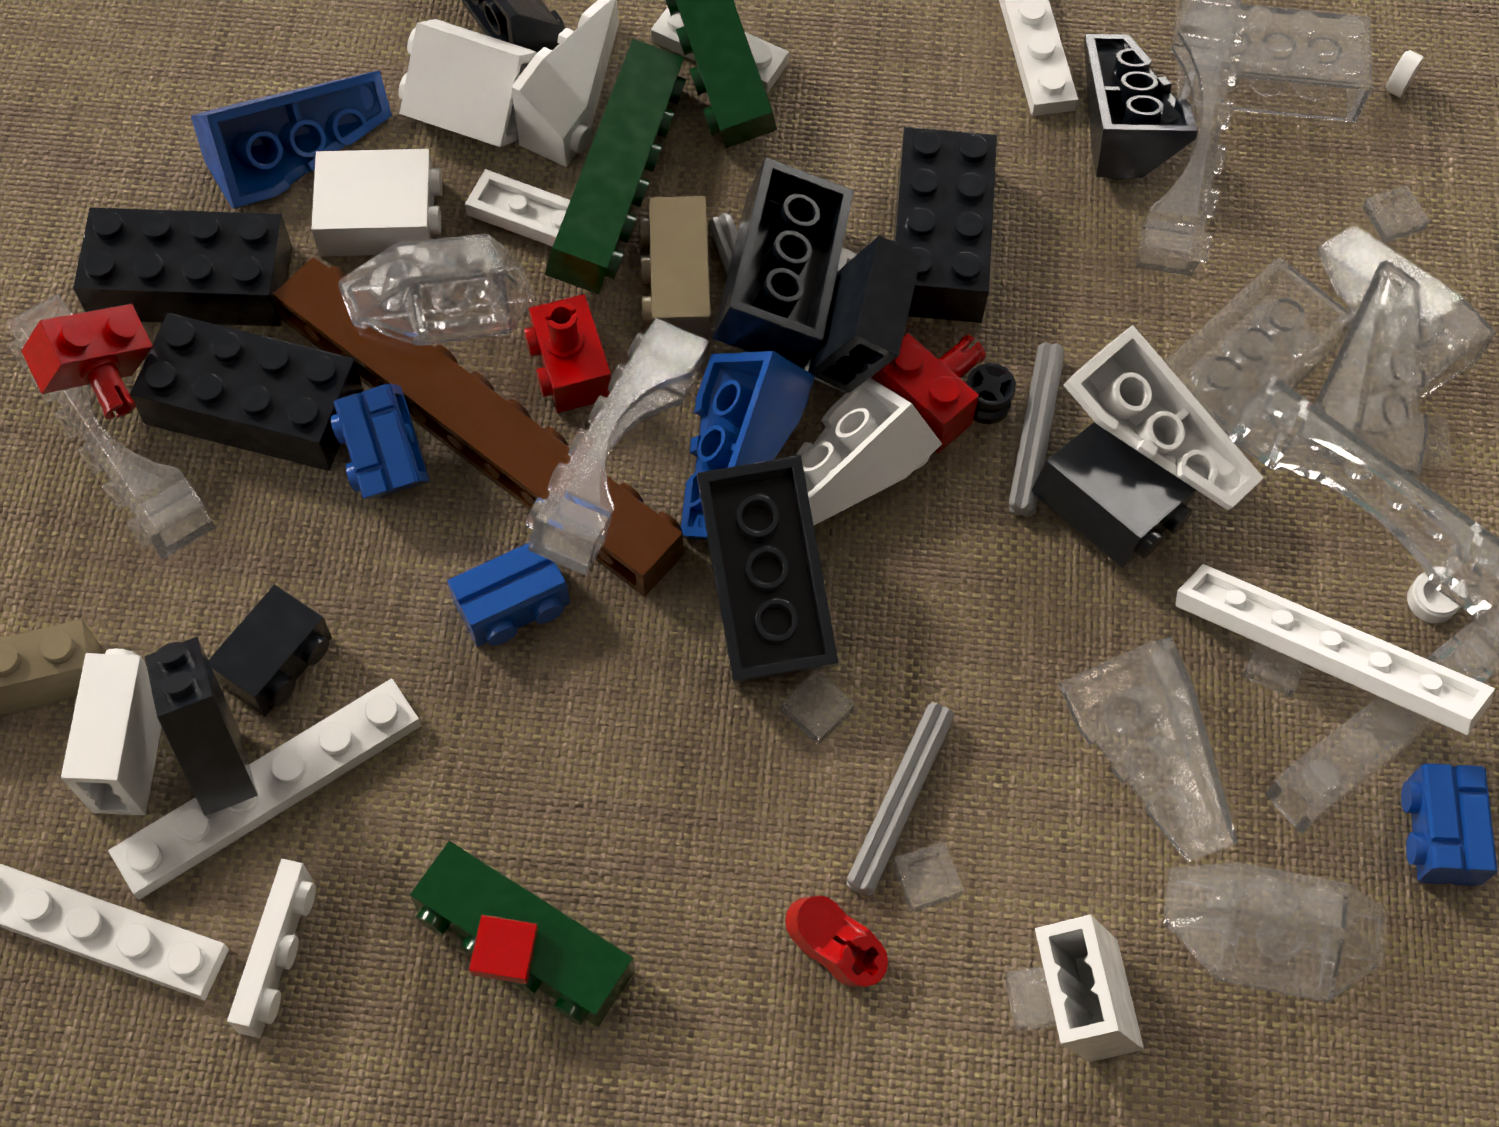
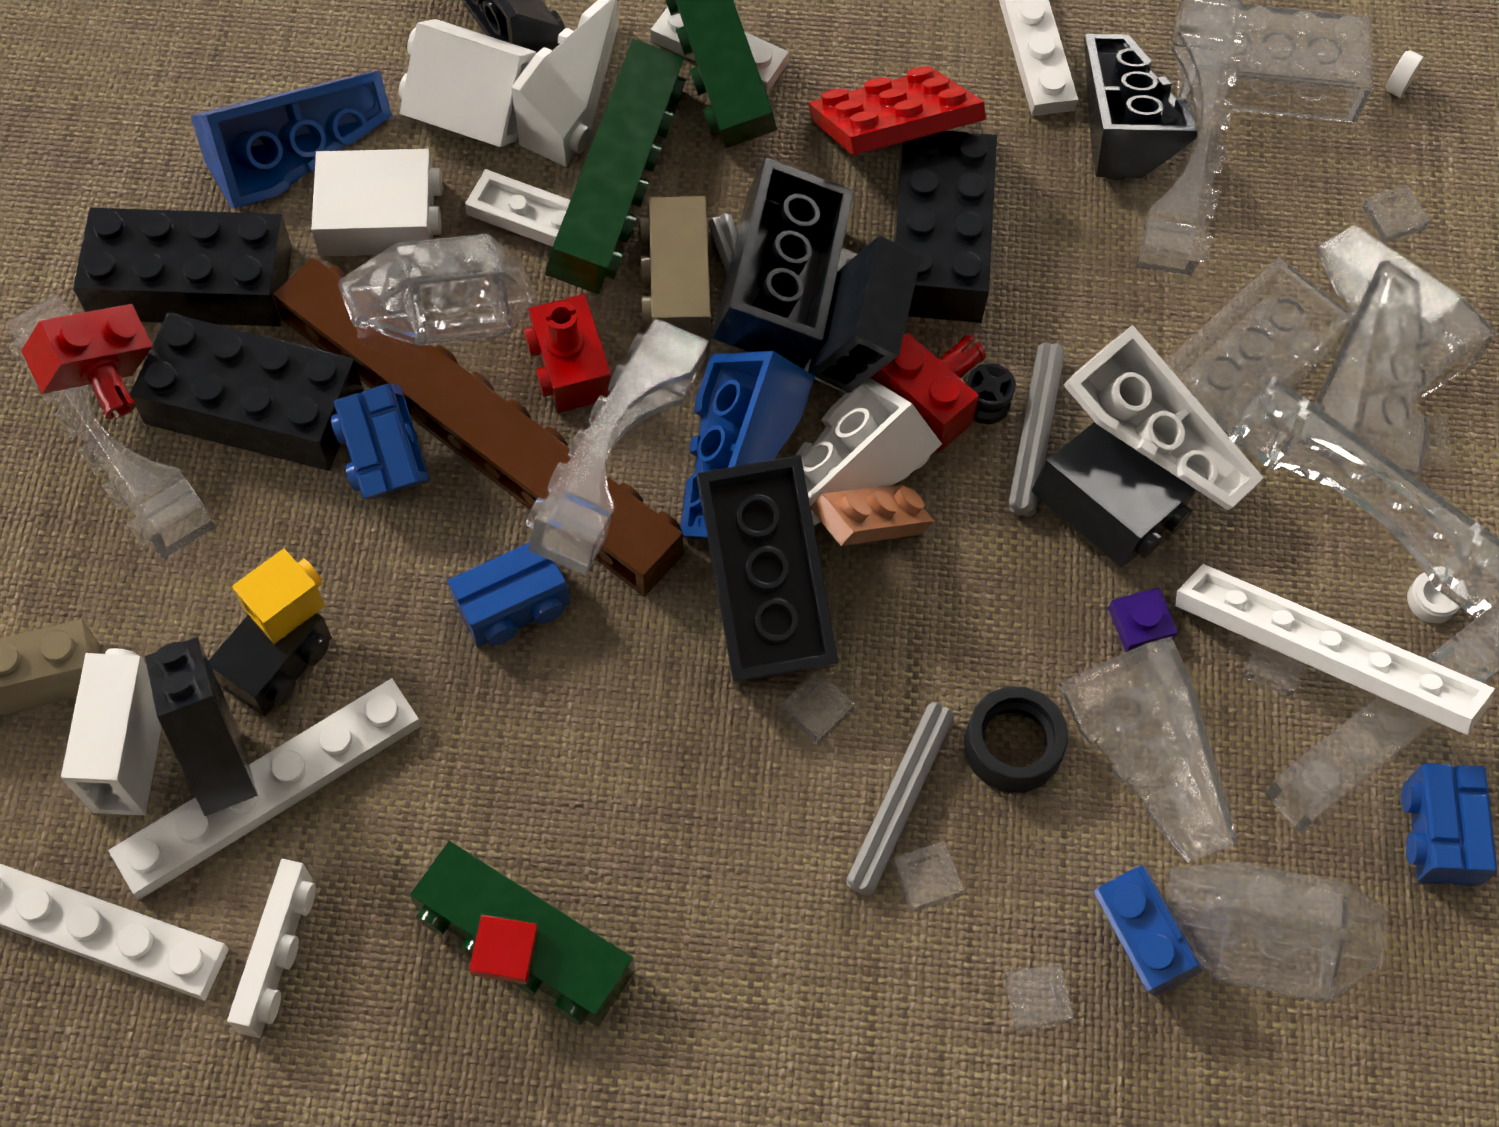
(280, 594): none -> yellow brick
(858, 956): red piece -> none
(872, 514): none -> nougat plate
(895, 110): none -> red plate
(1030, 704): none -> black tyre
(1088, 989): white brick -> none
(1142, 618): none -> dark purple plate
(1148, 930): none -> blue brick

